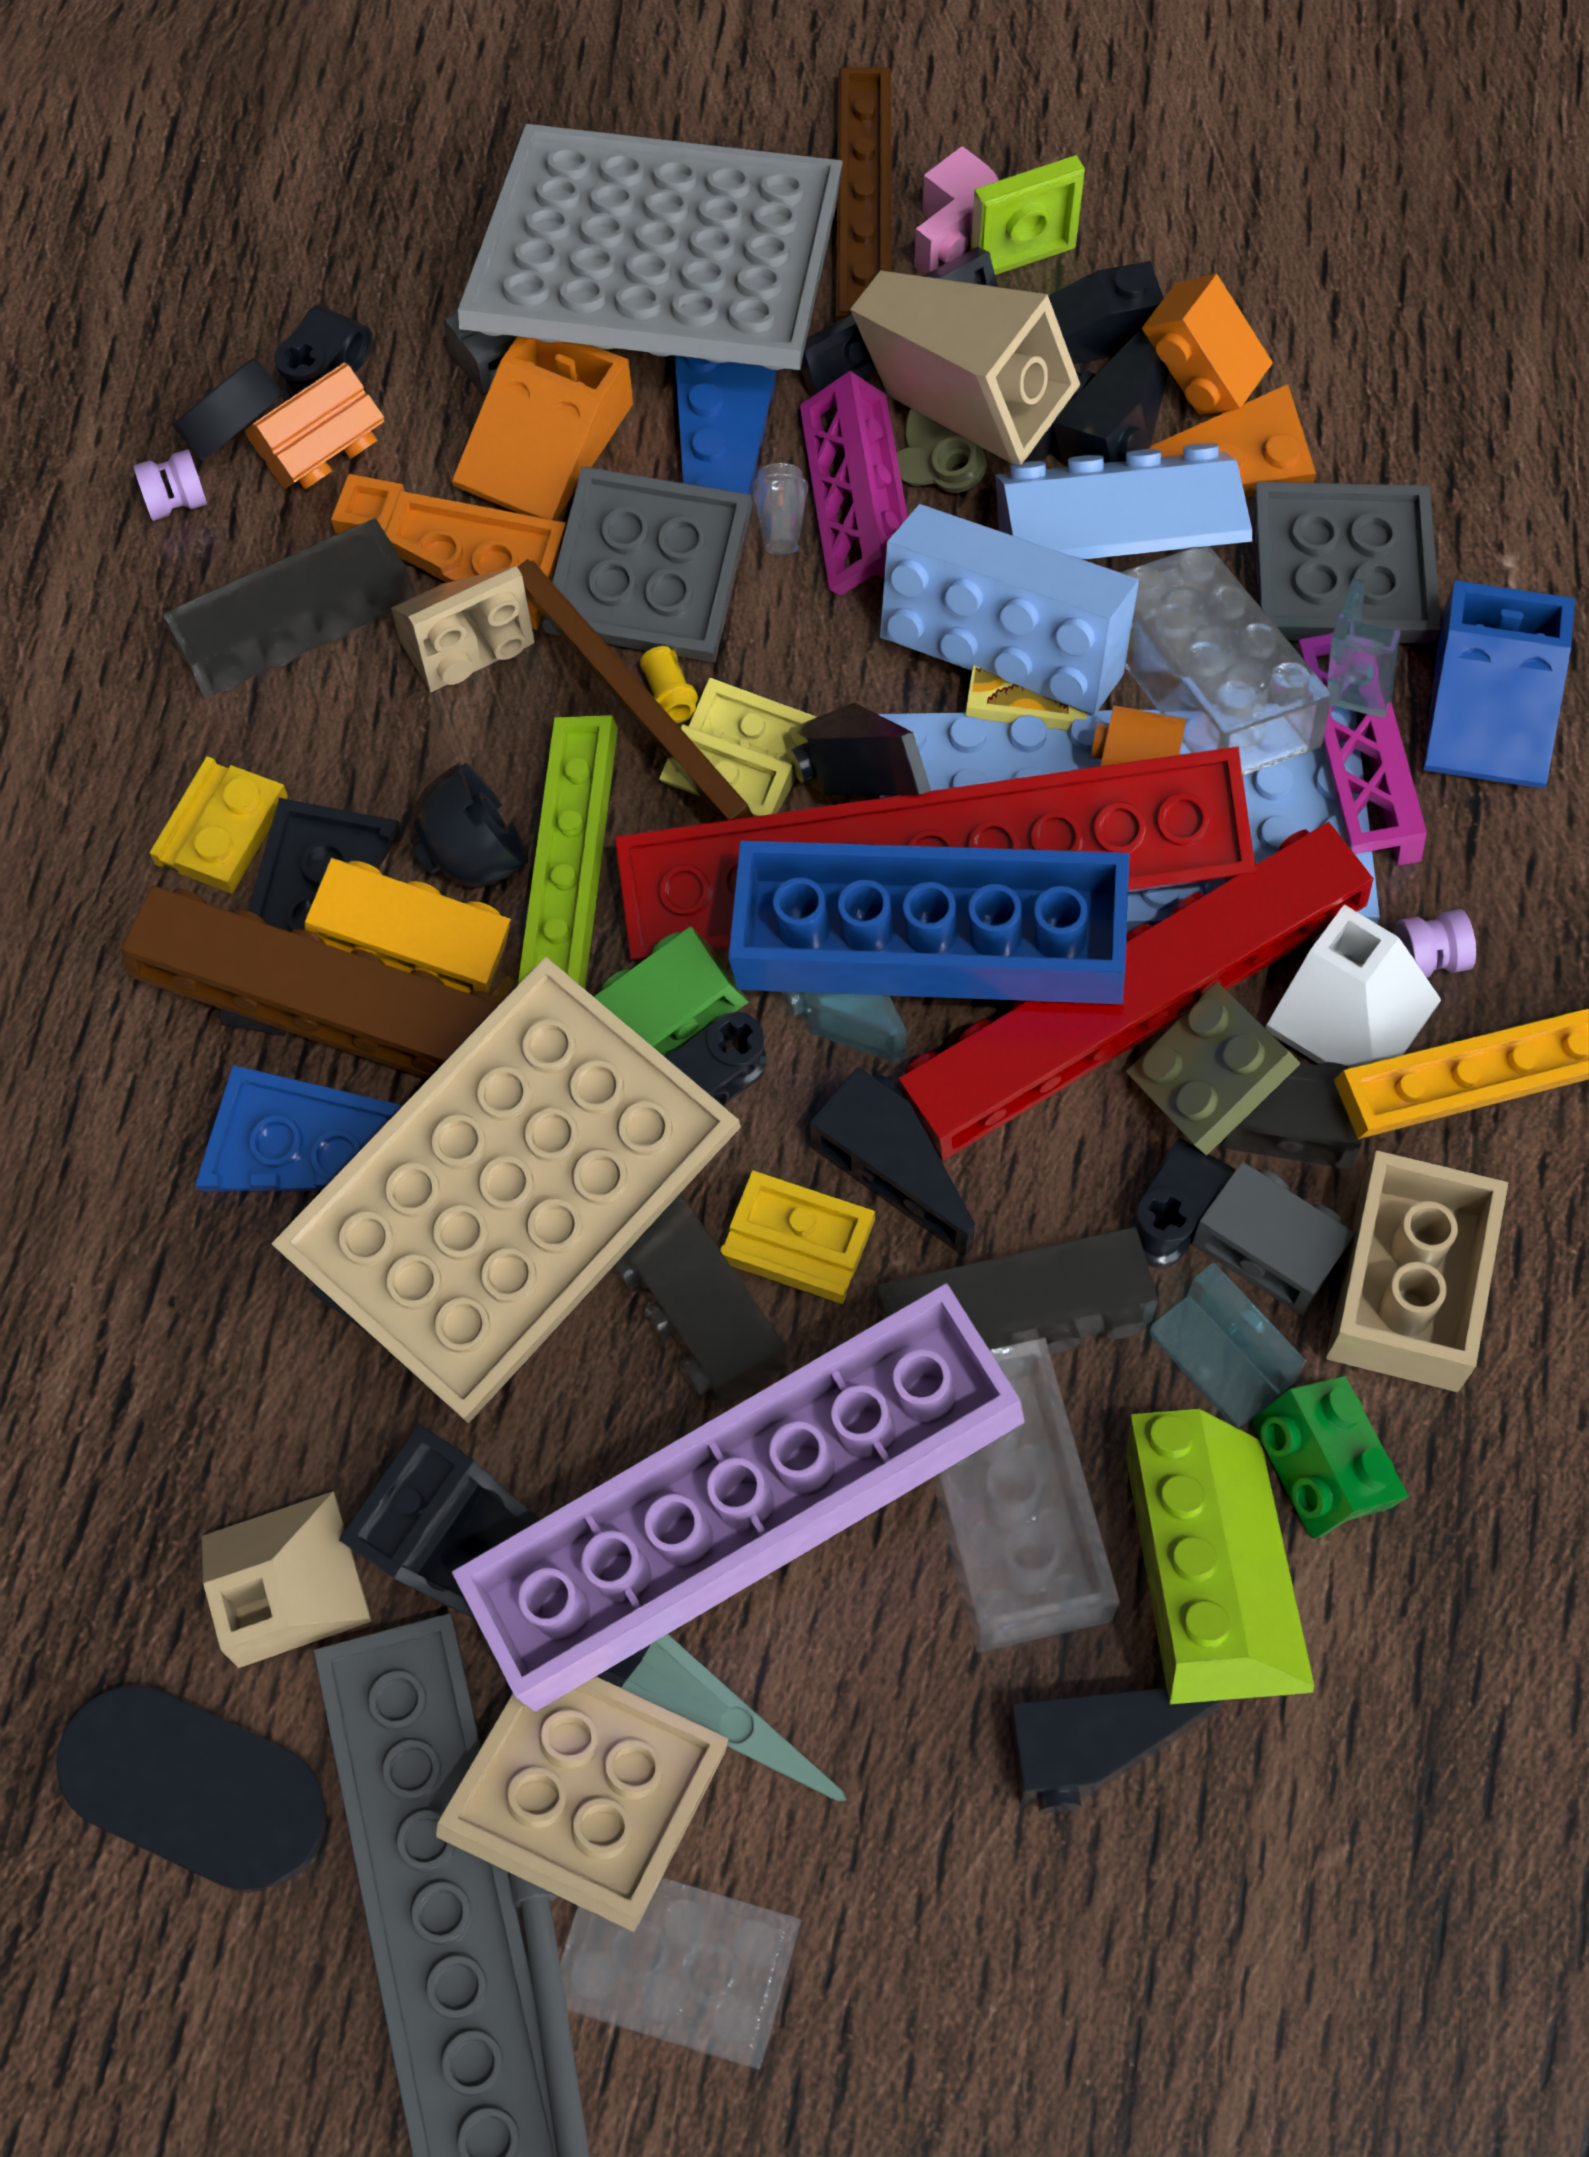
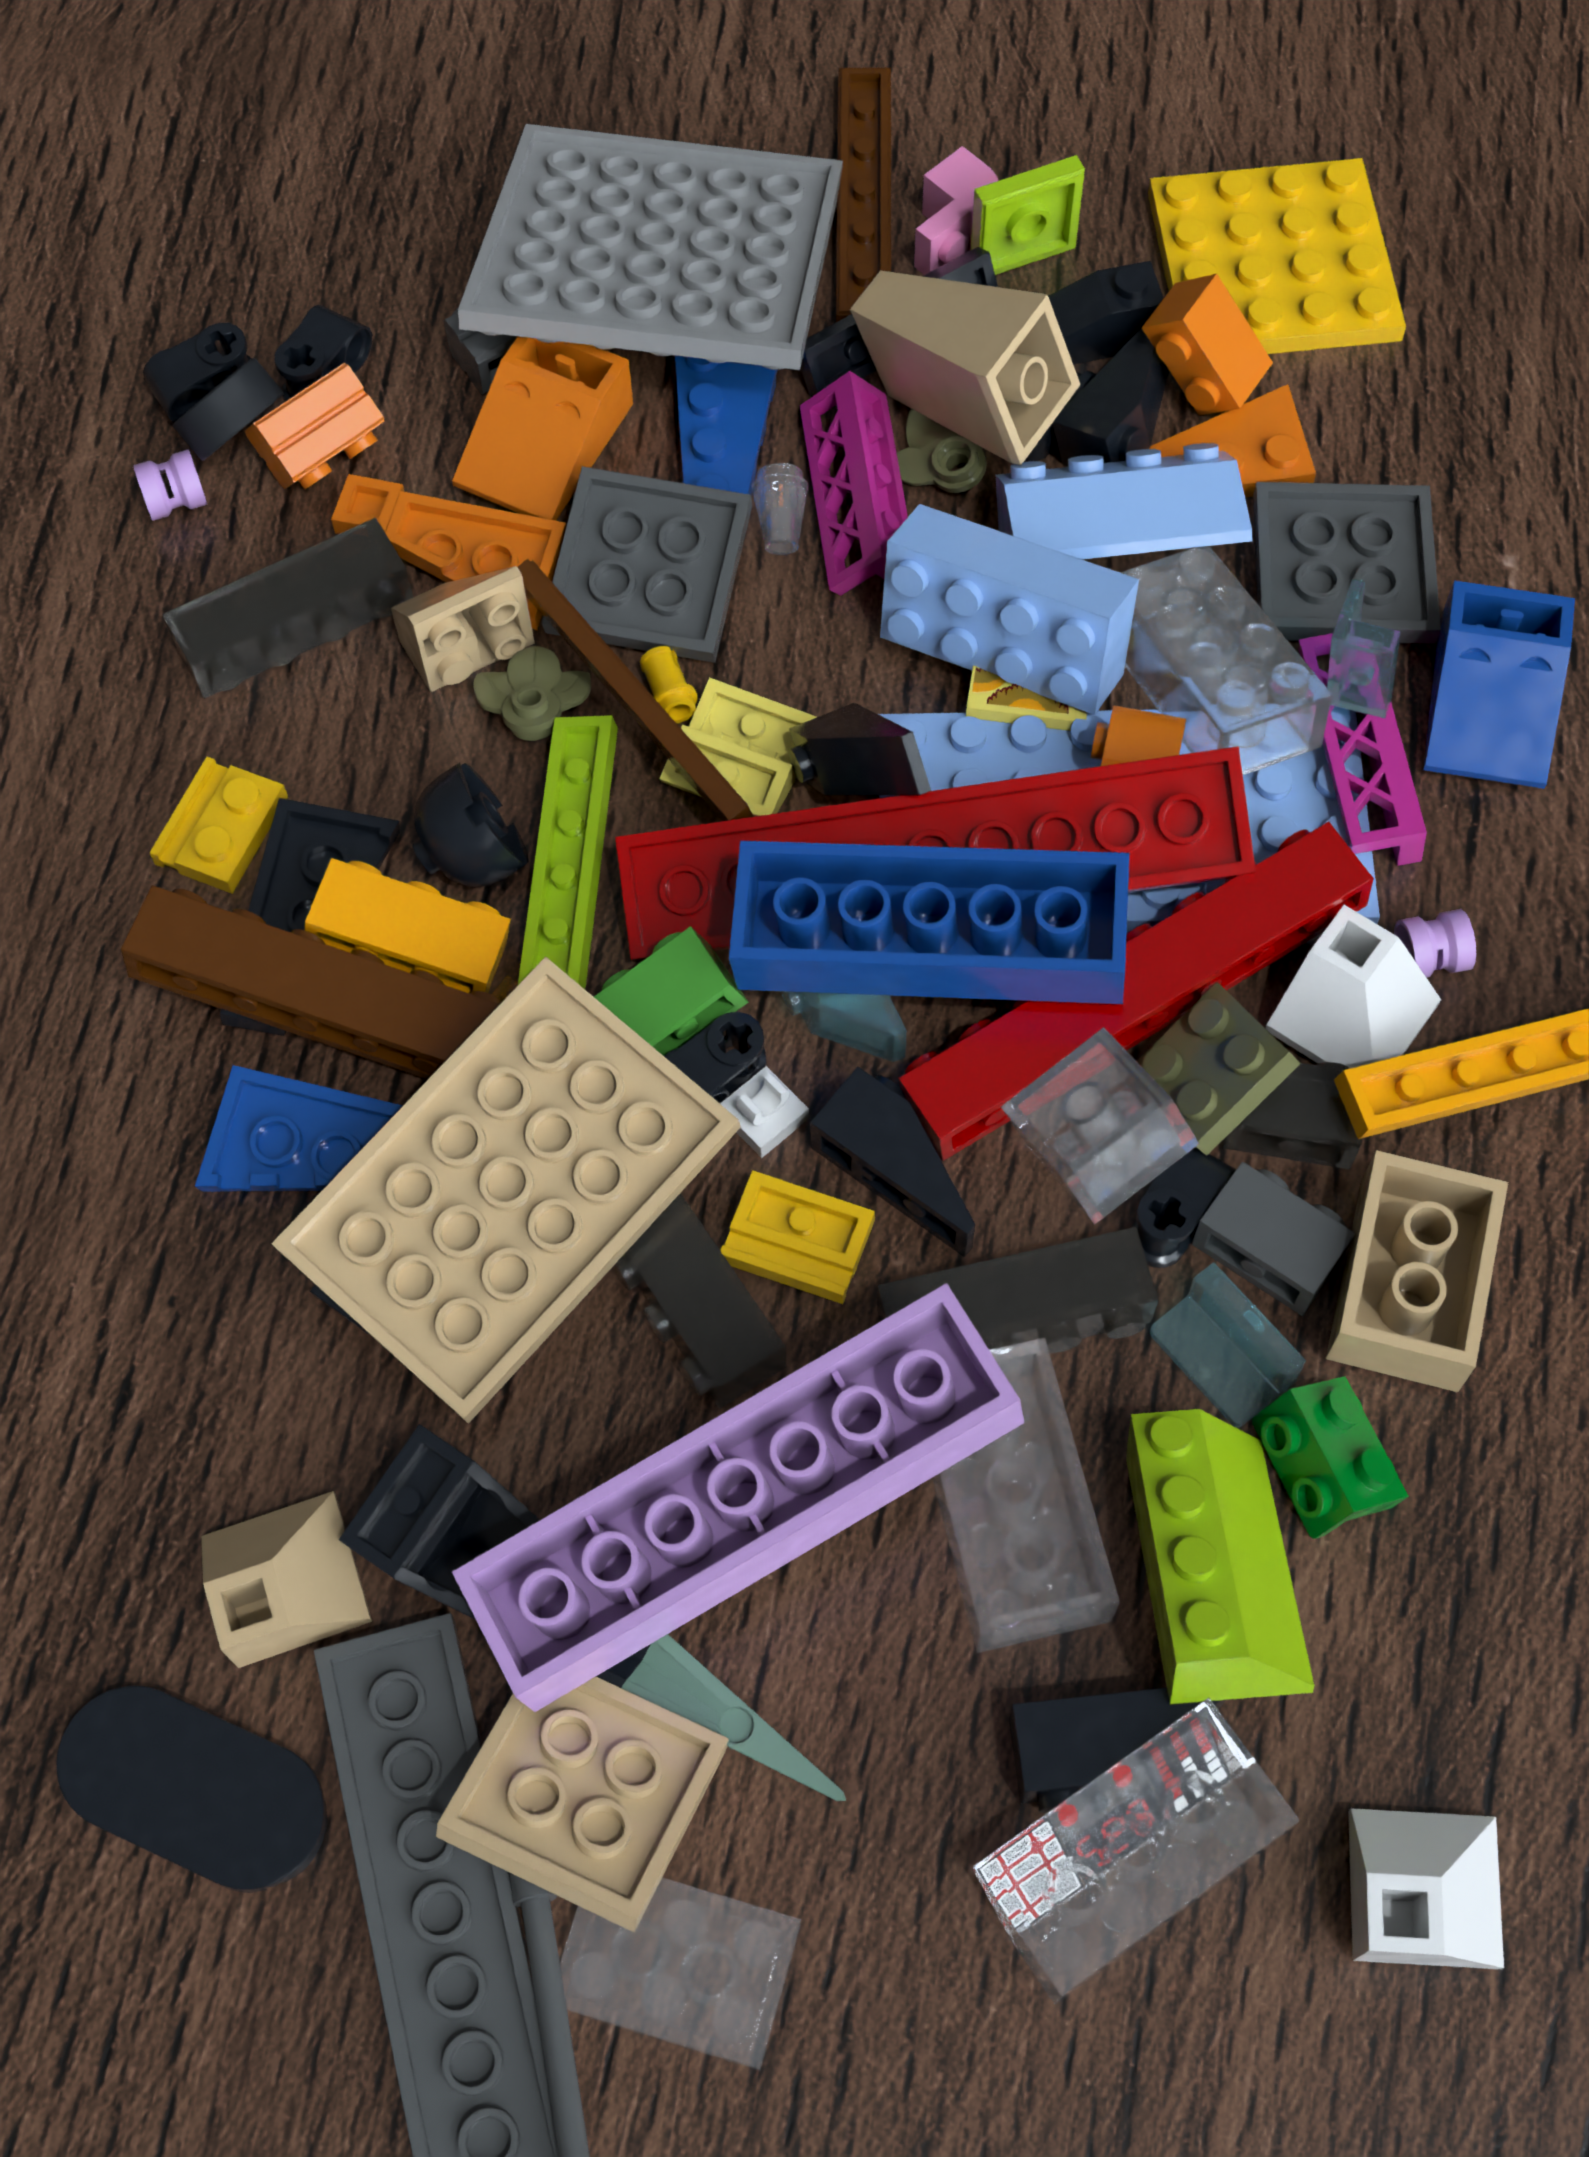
(194, 367): none -> black piece
(531, 692): none -> olive plate
(766, 1111): none -> white tile
(1100, 1125): none -> clear brick
(1133, 1849): none -> clear slope
(1289, 246): none -> yellow plate
(1425, 1889): none -> white slope

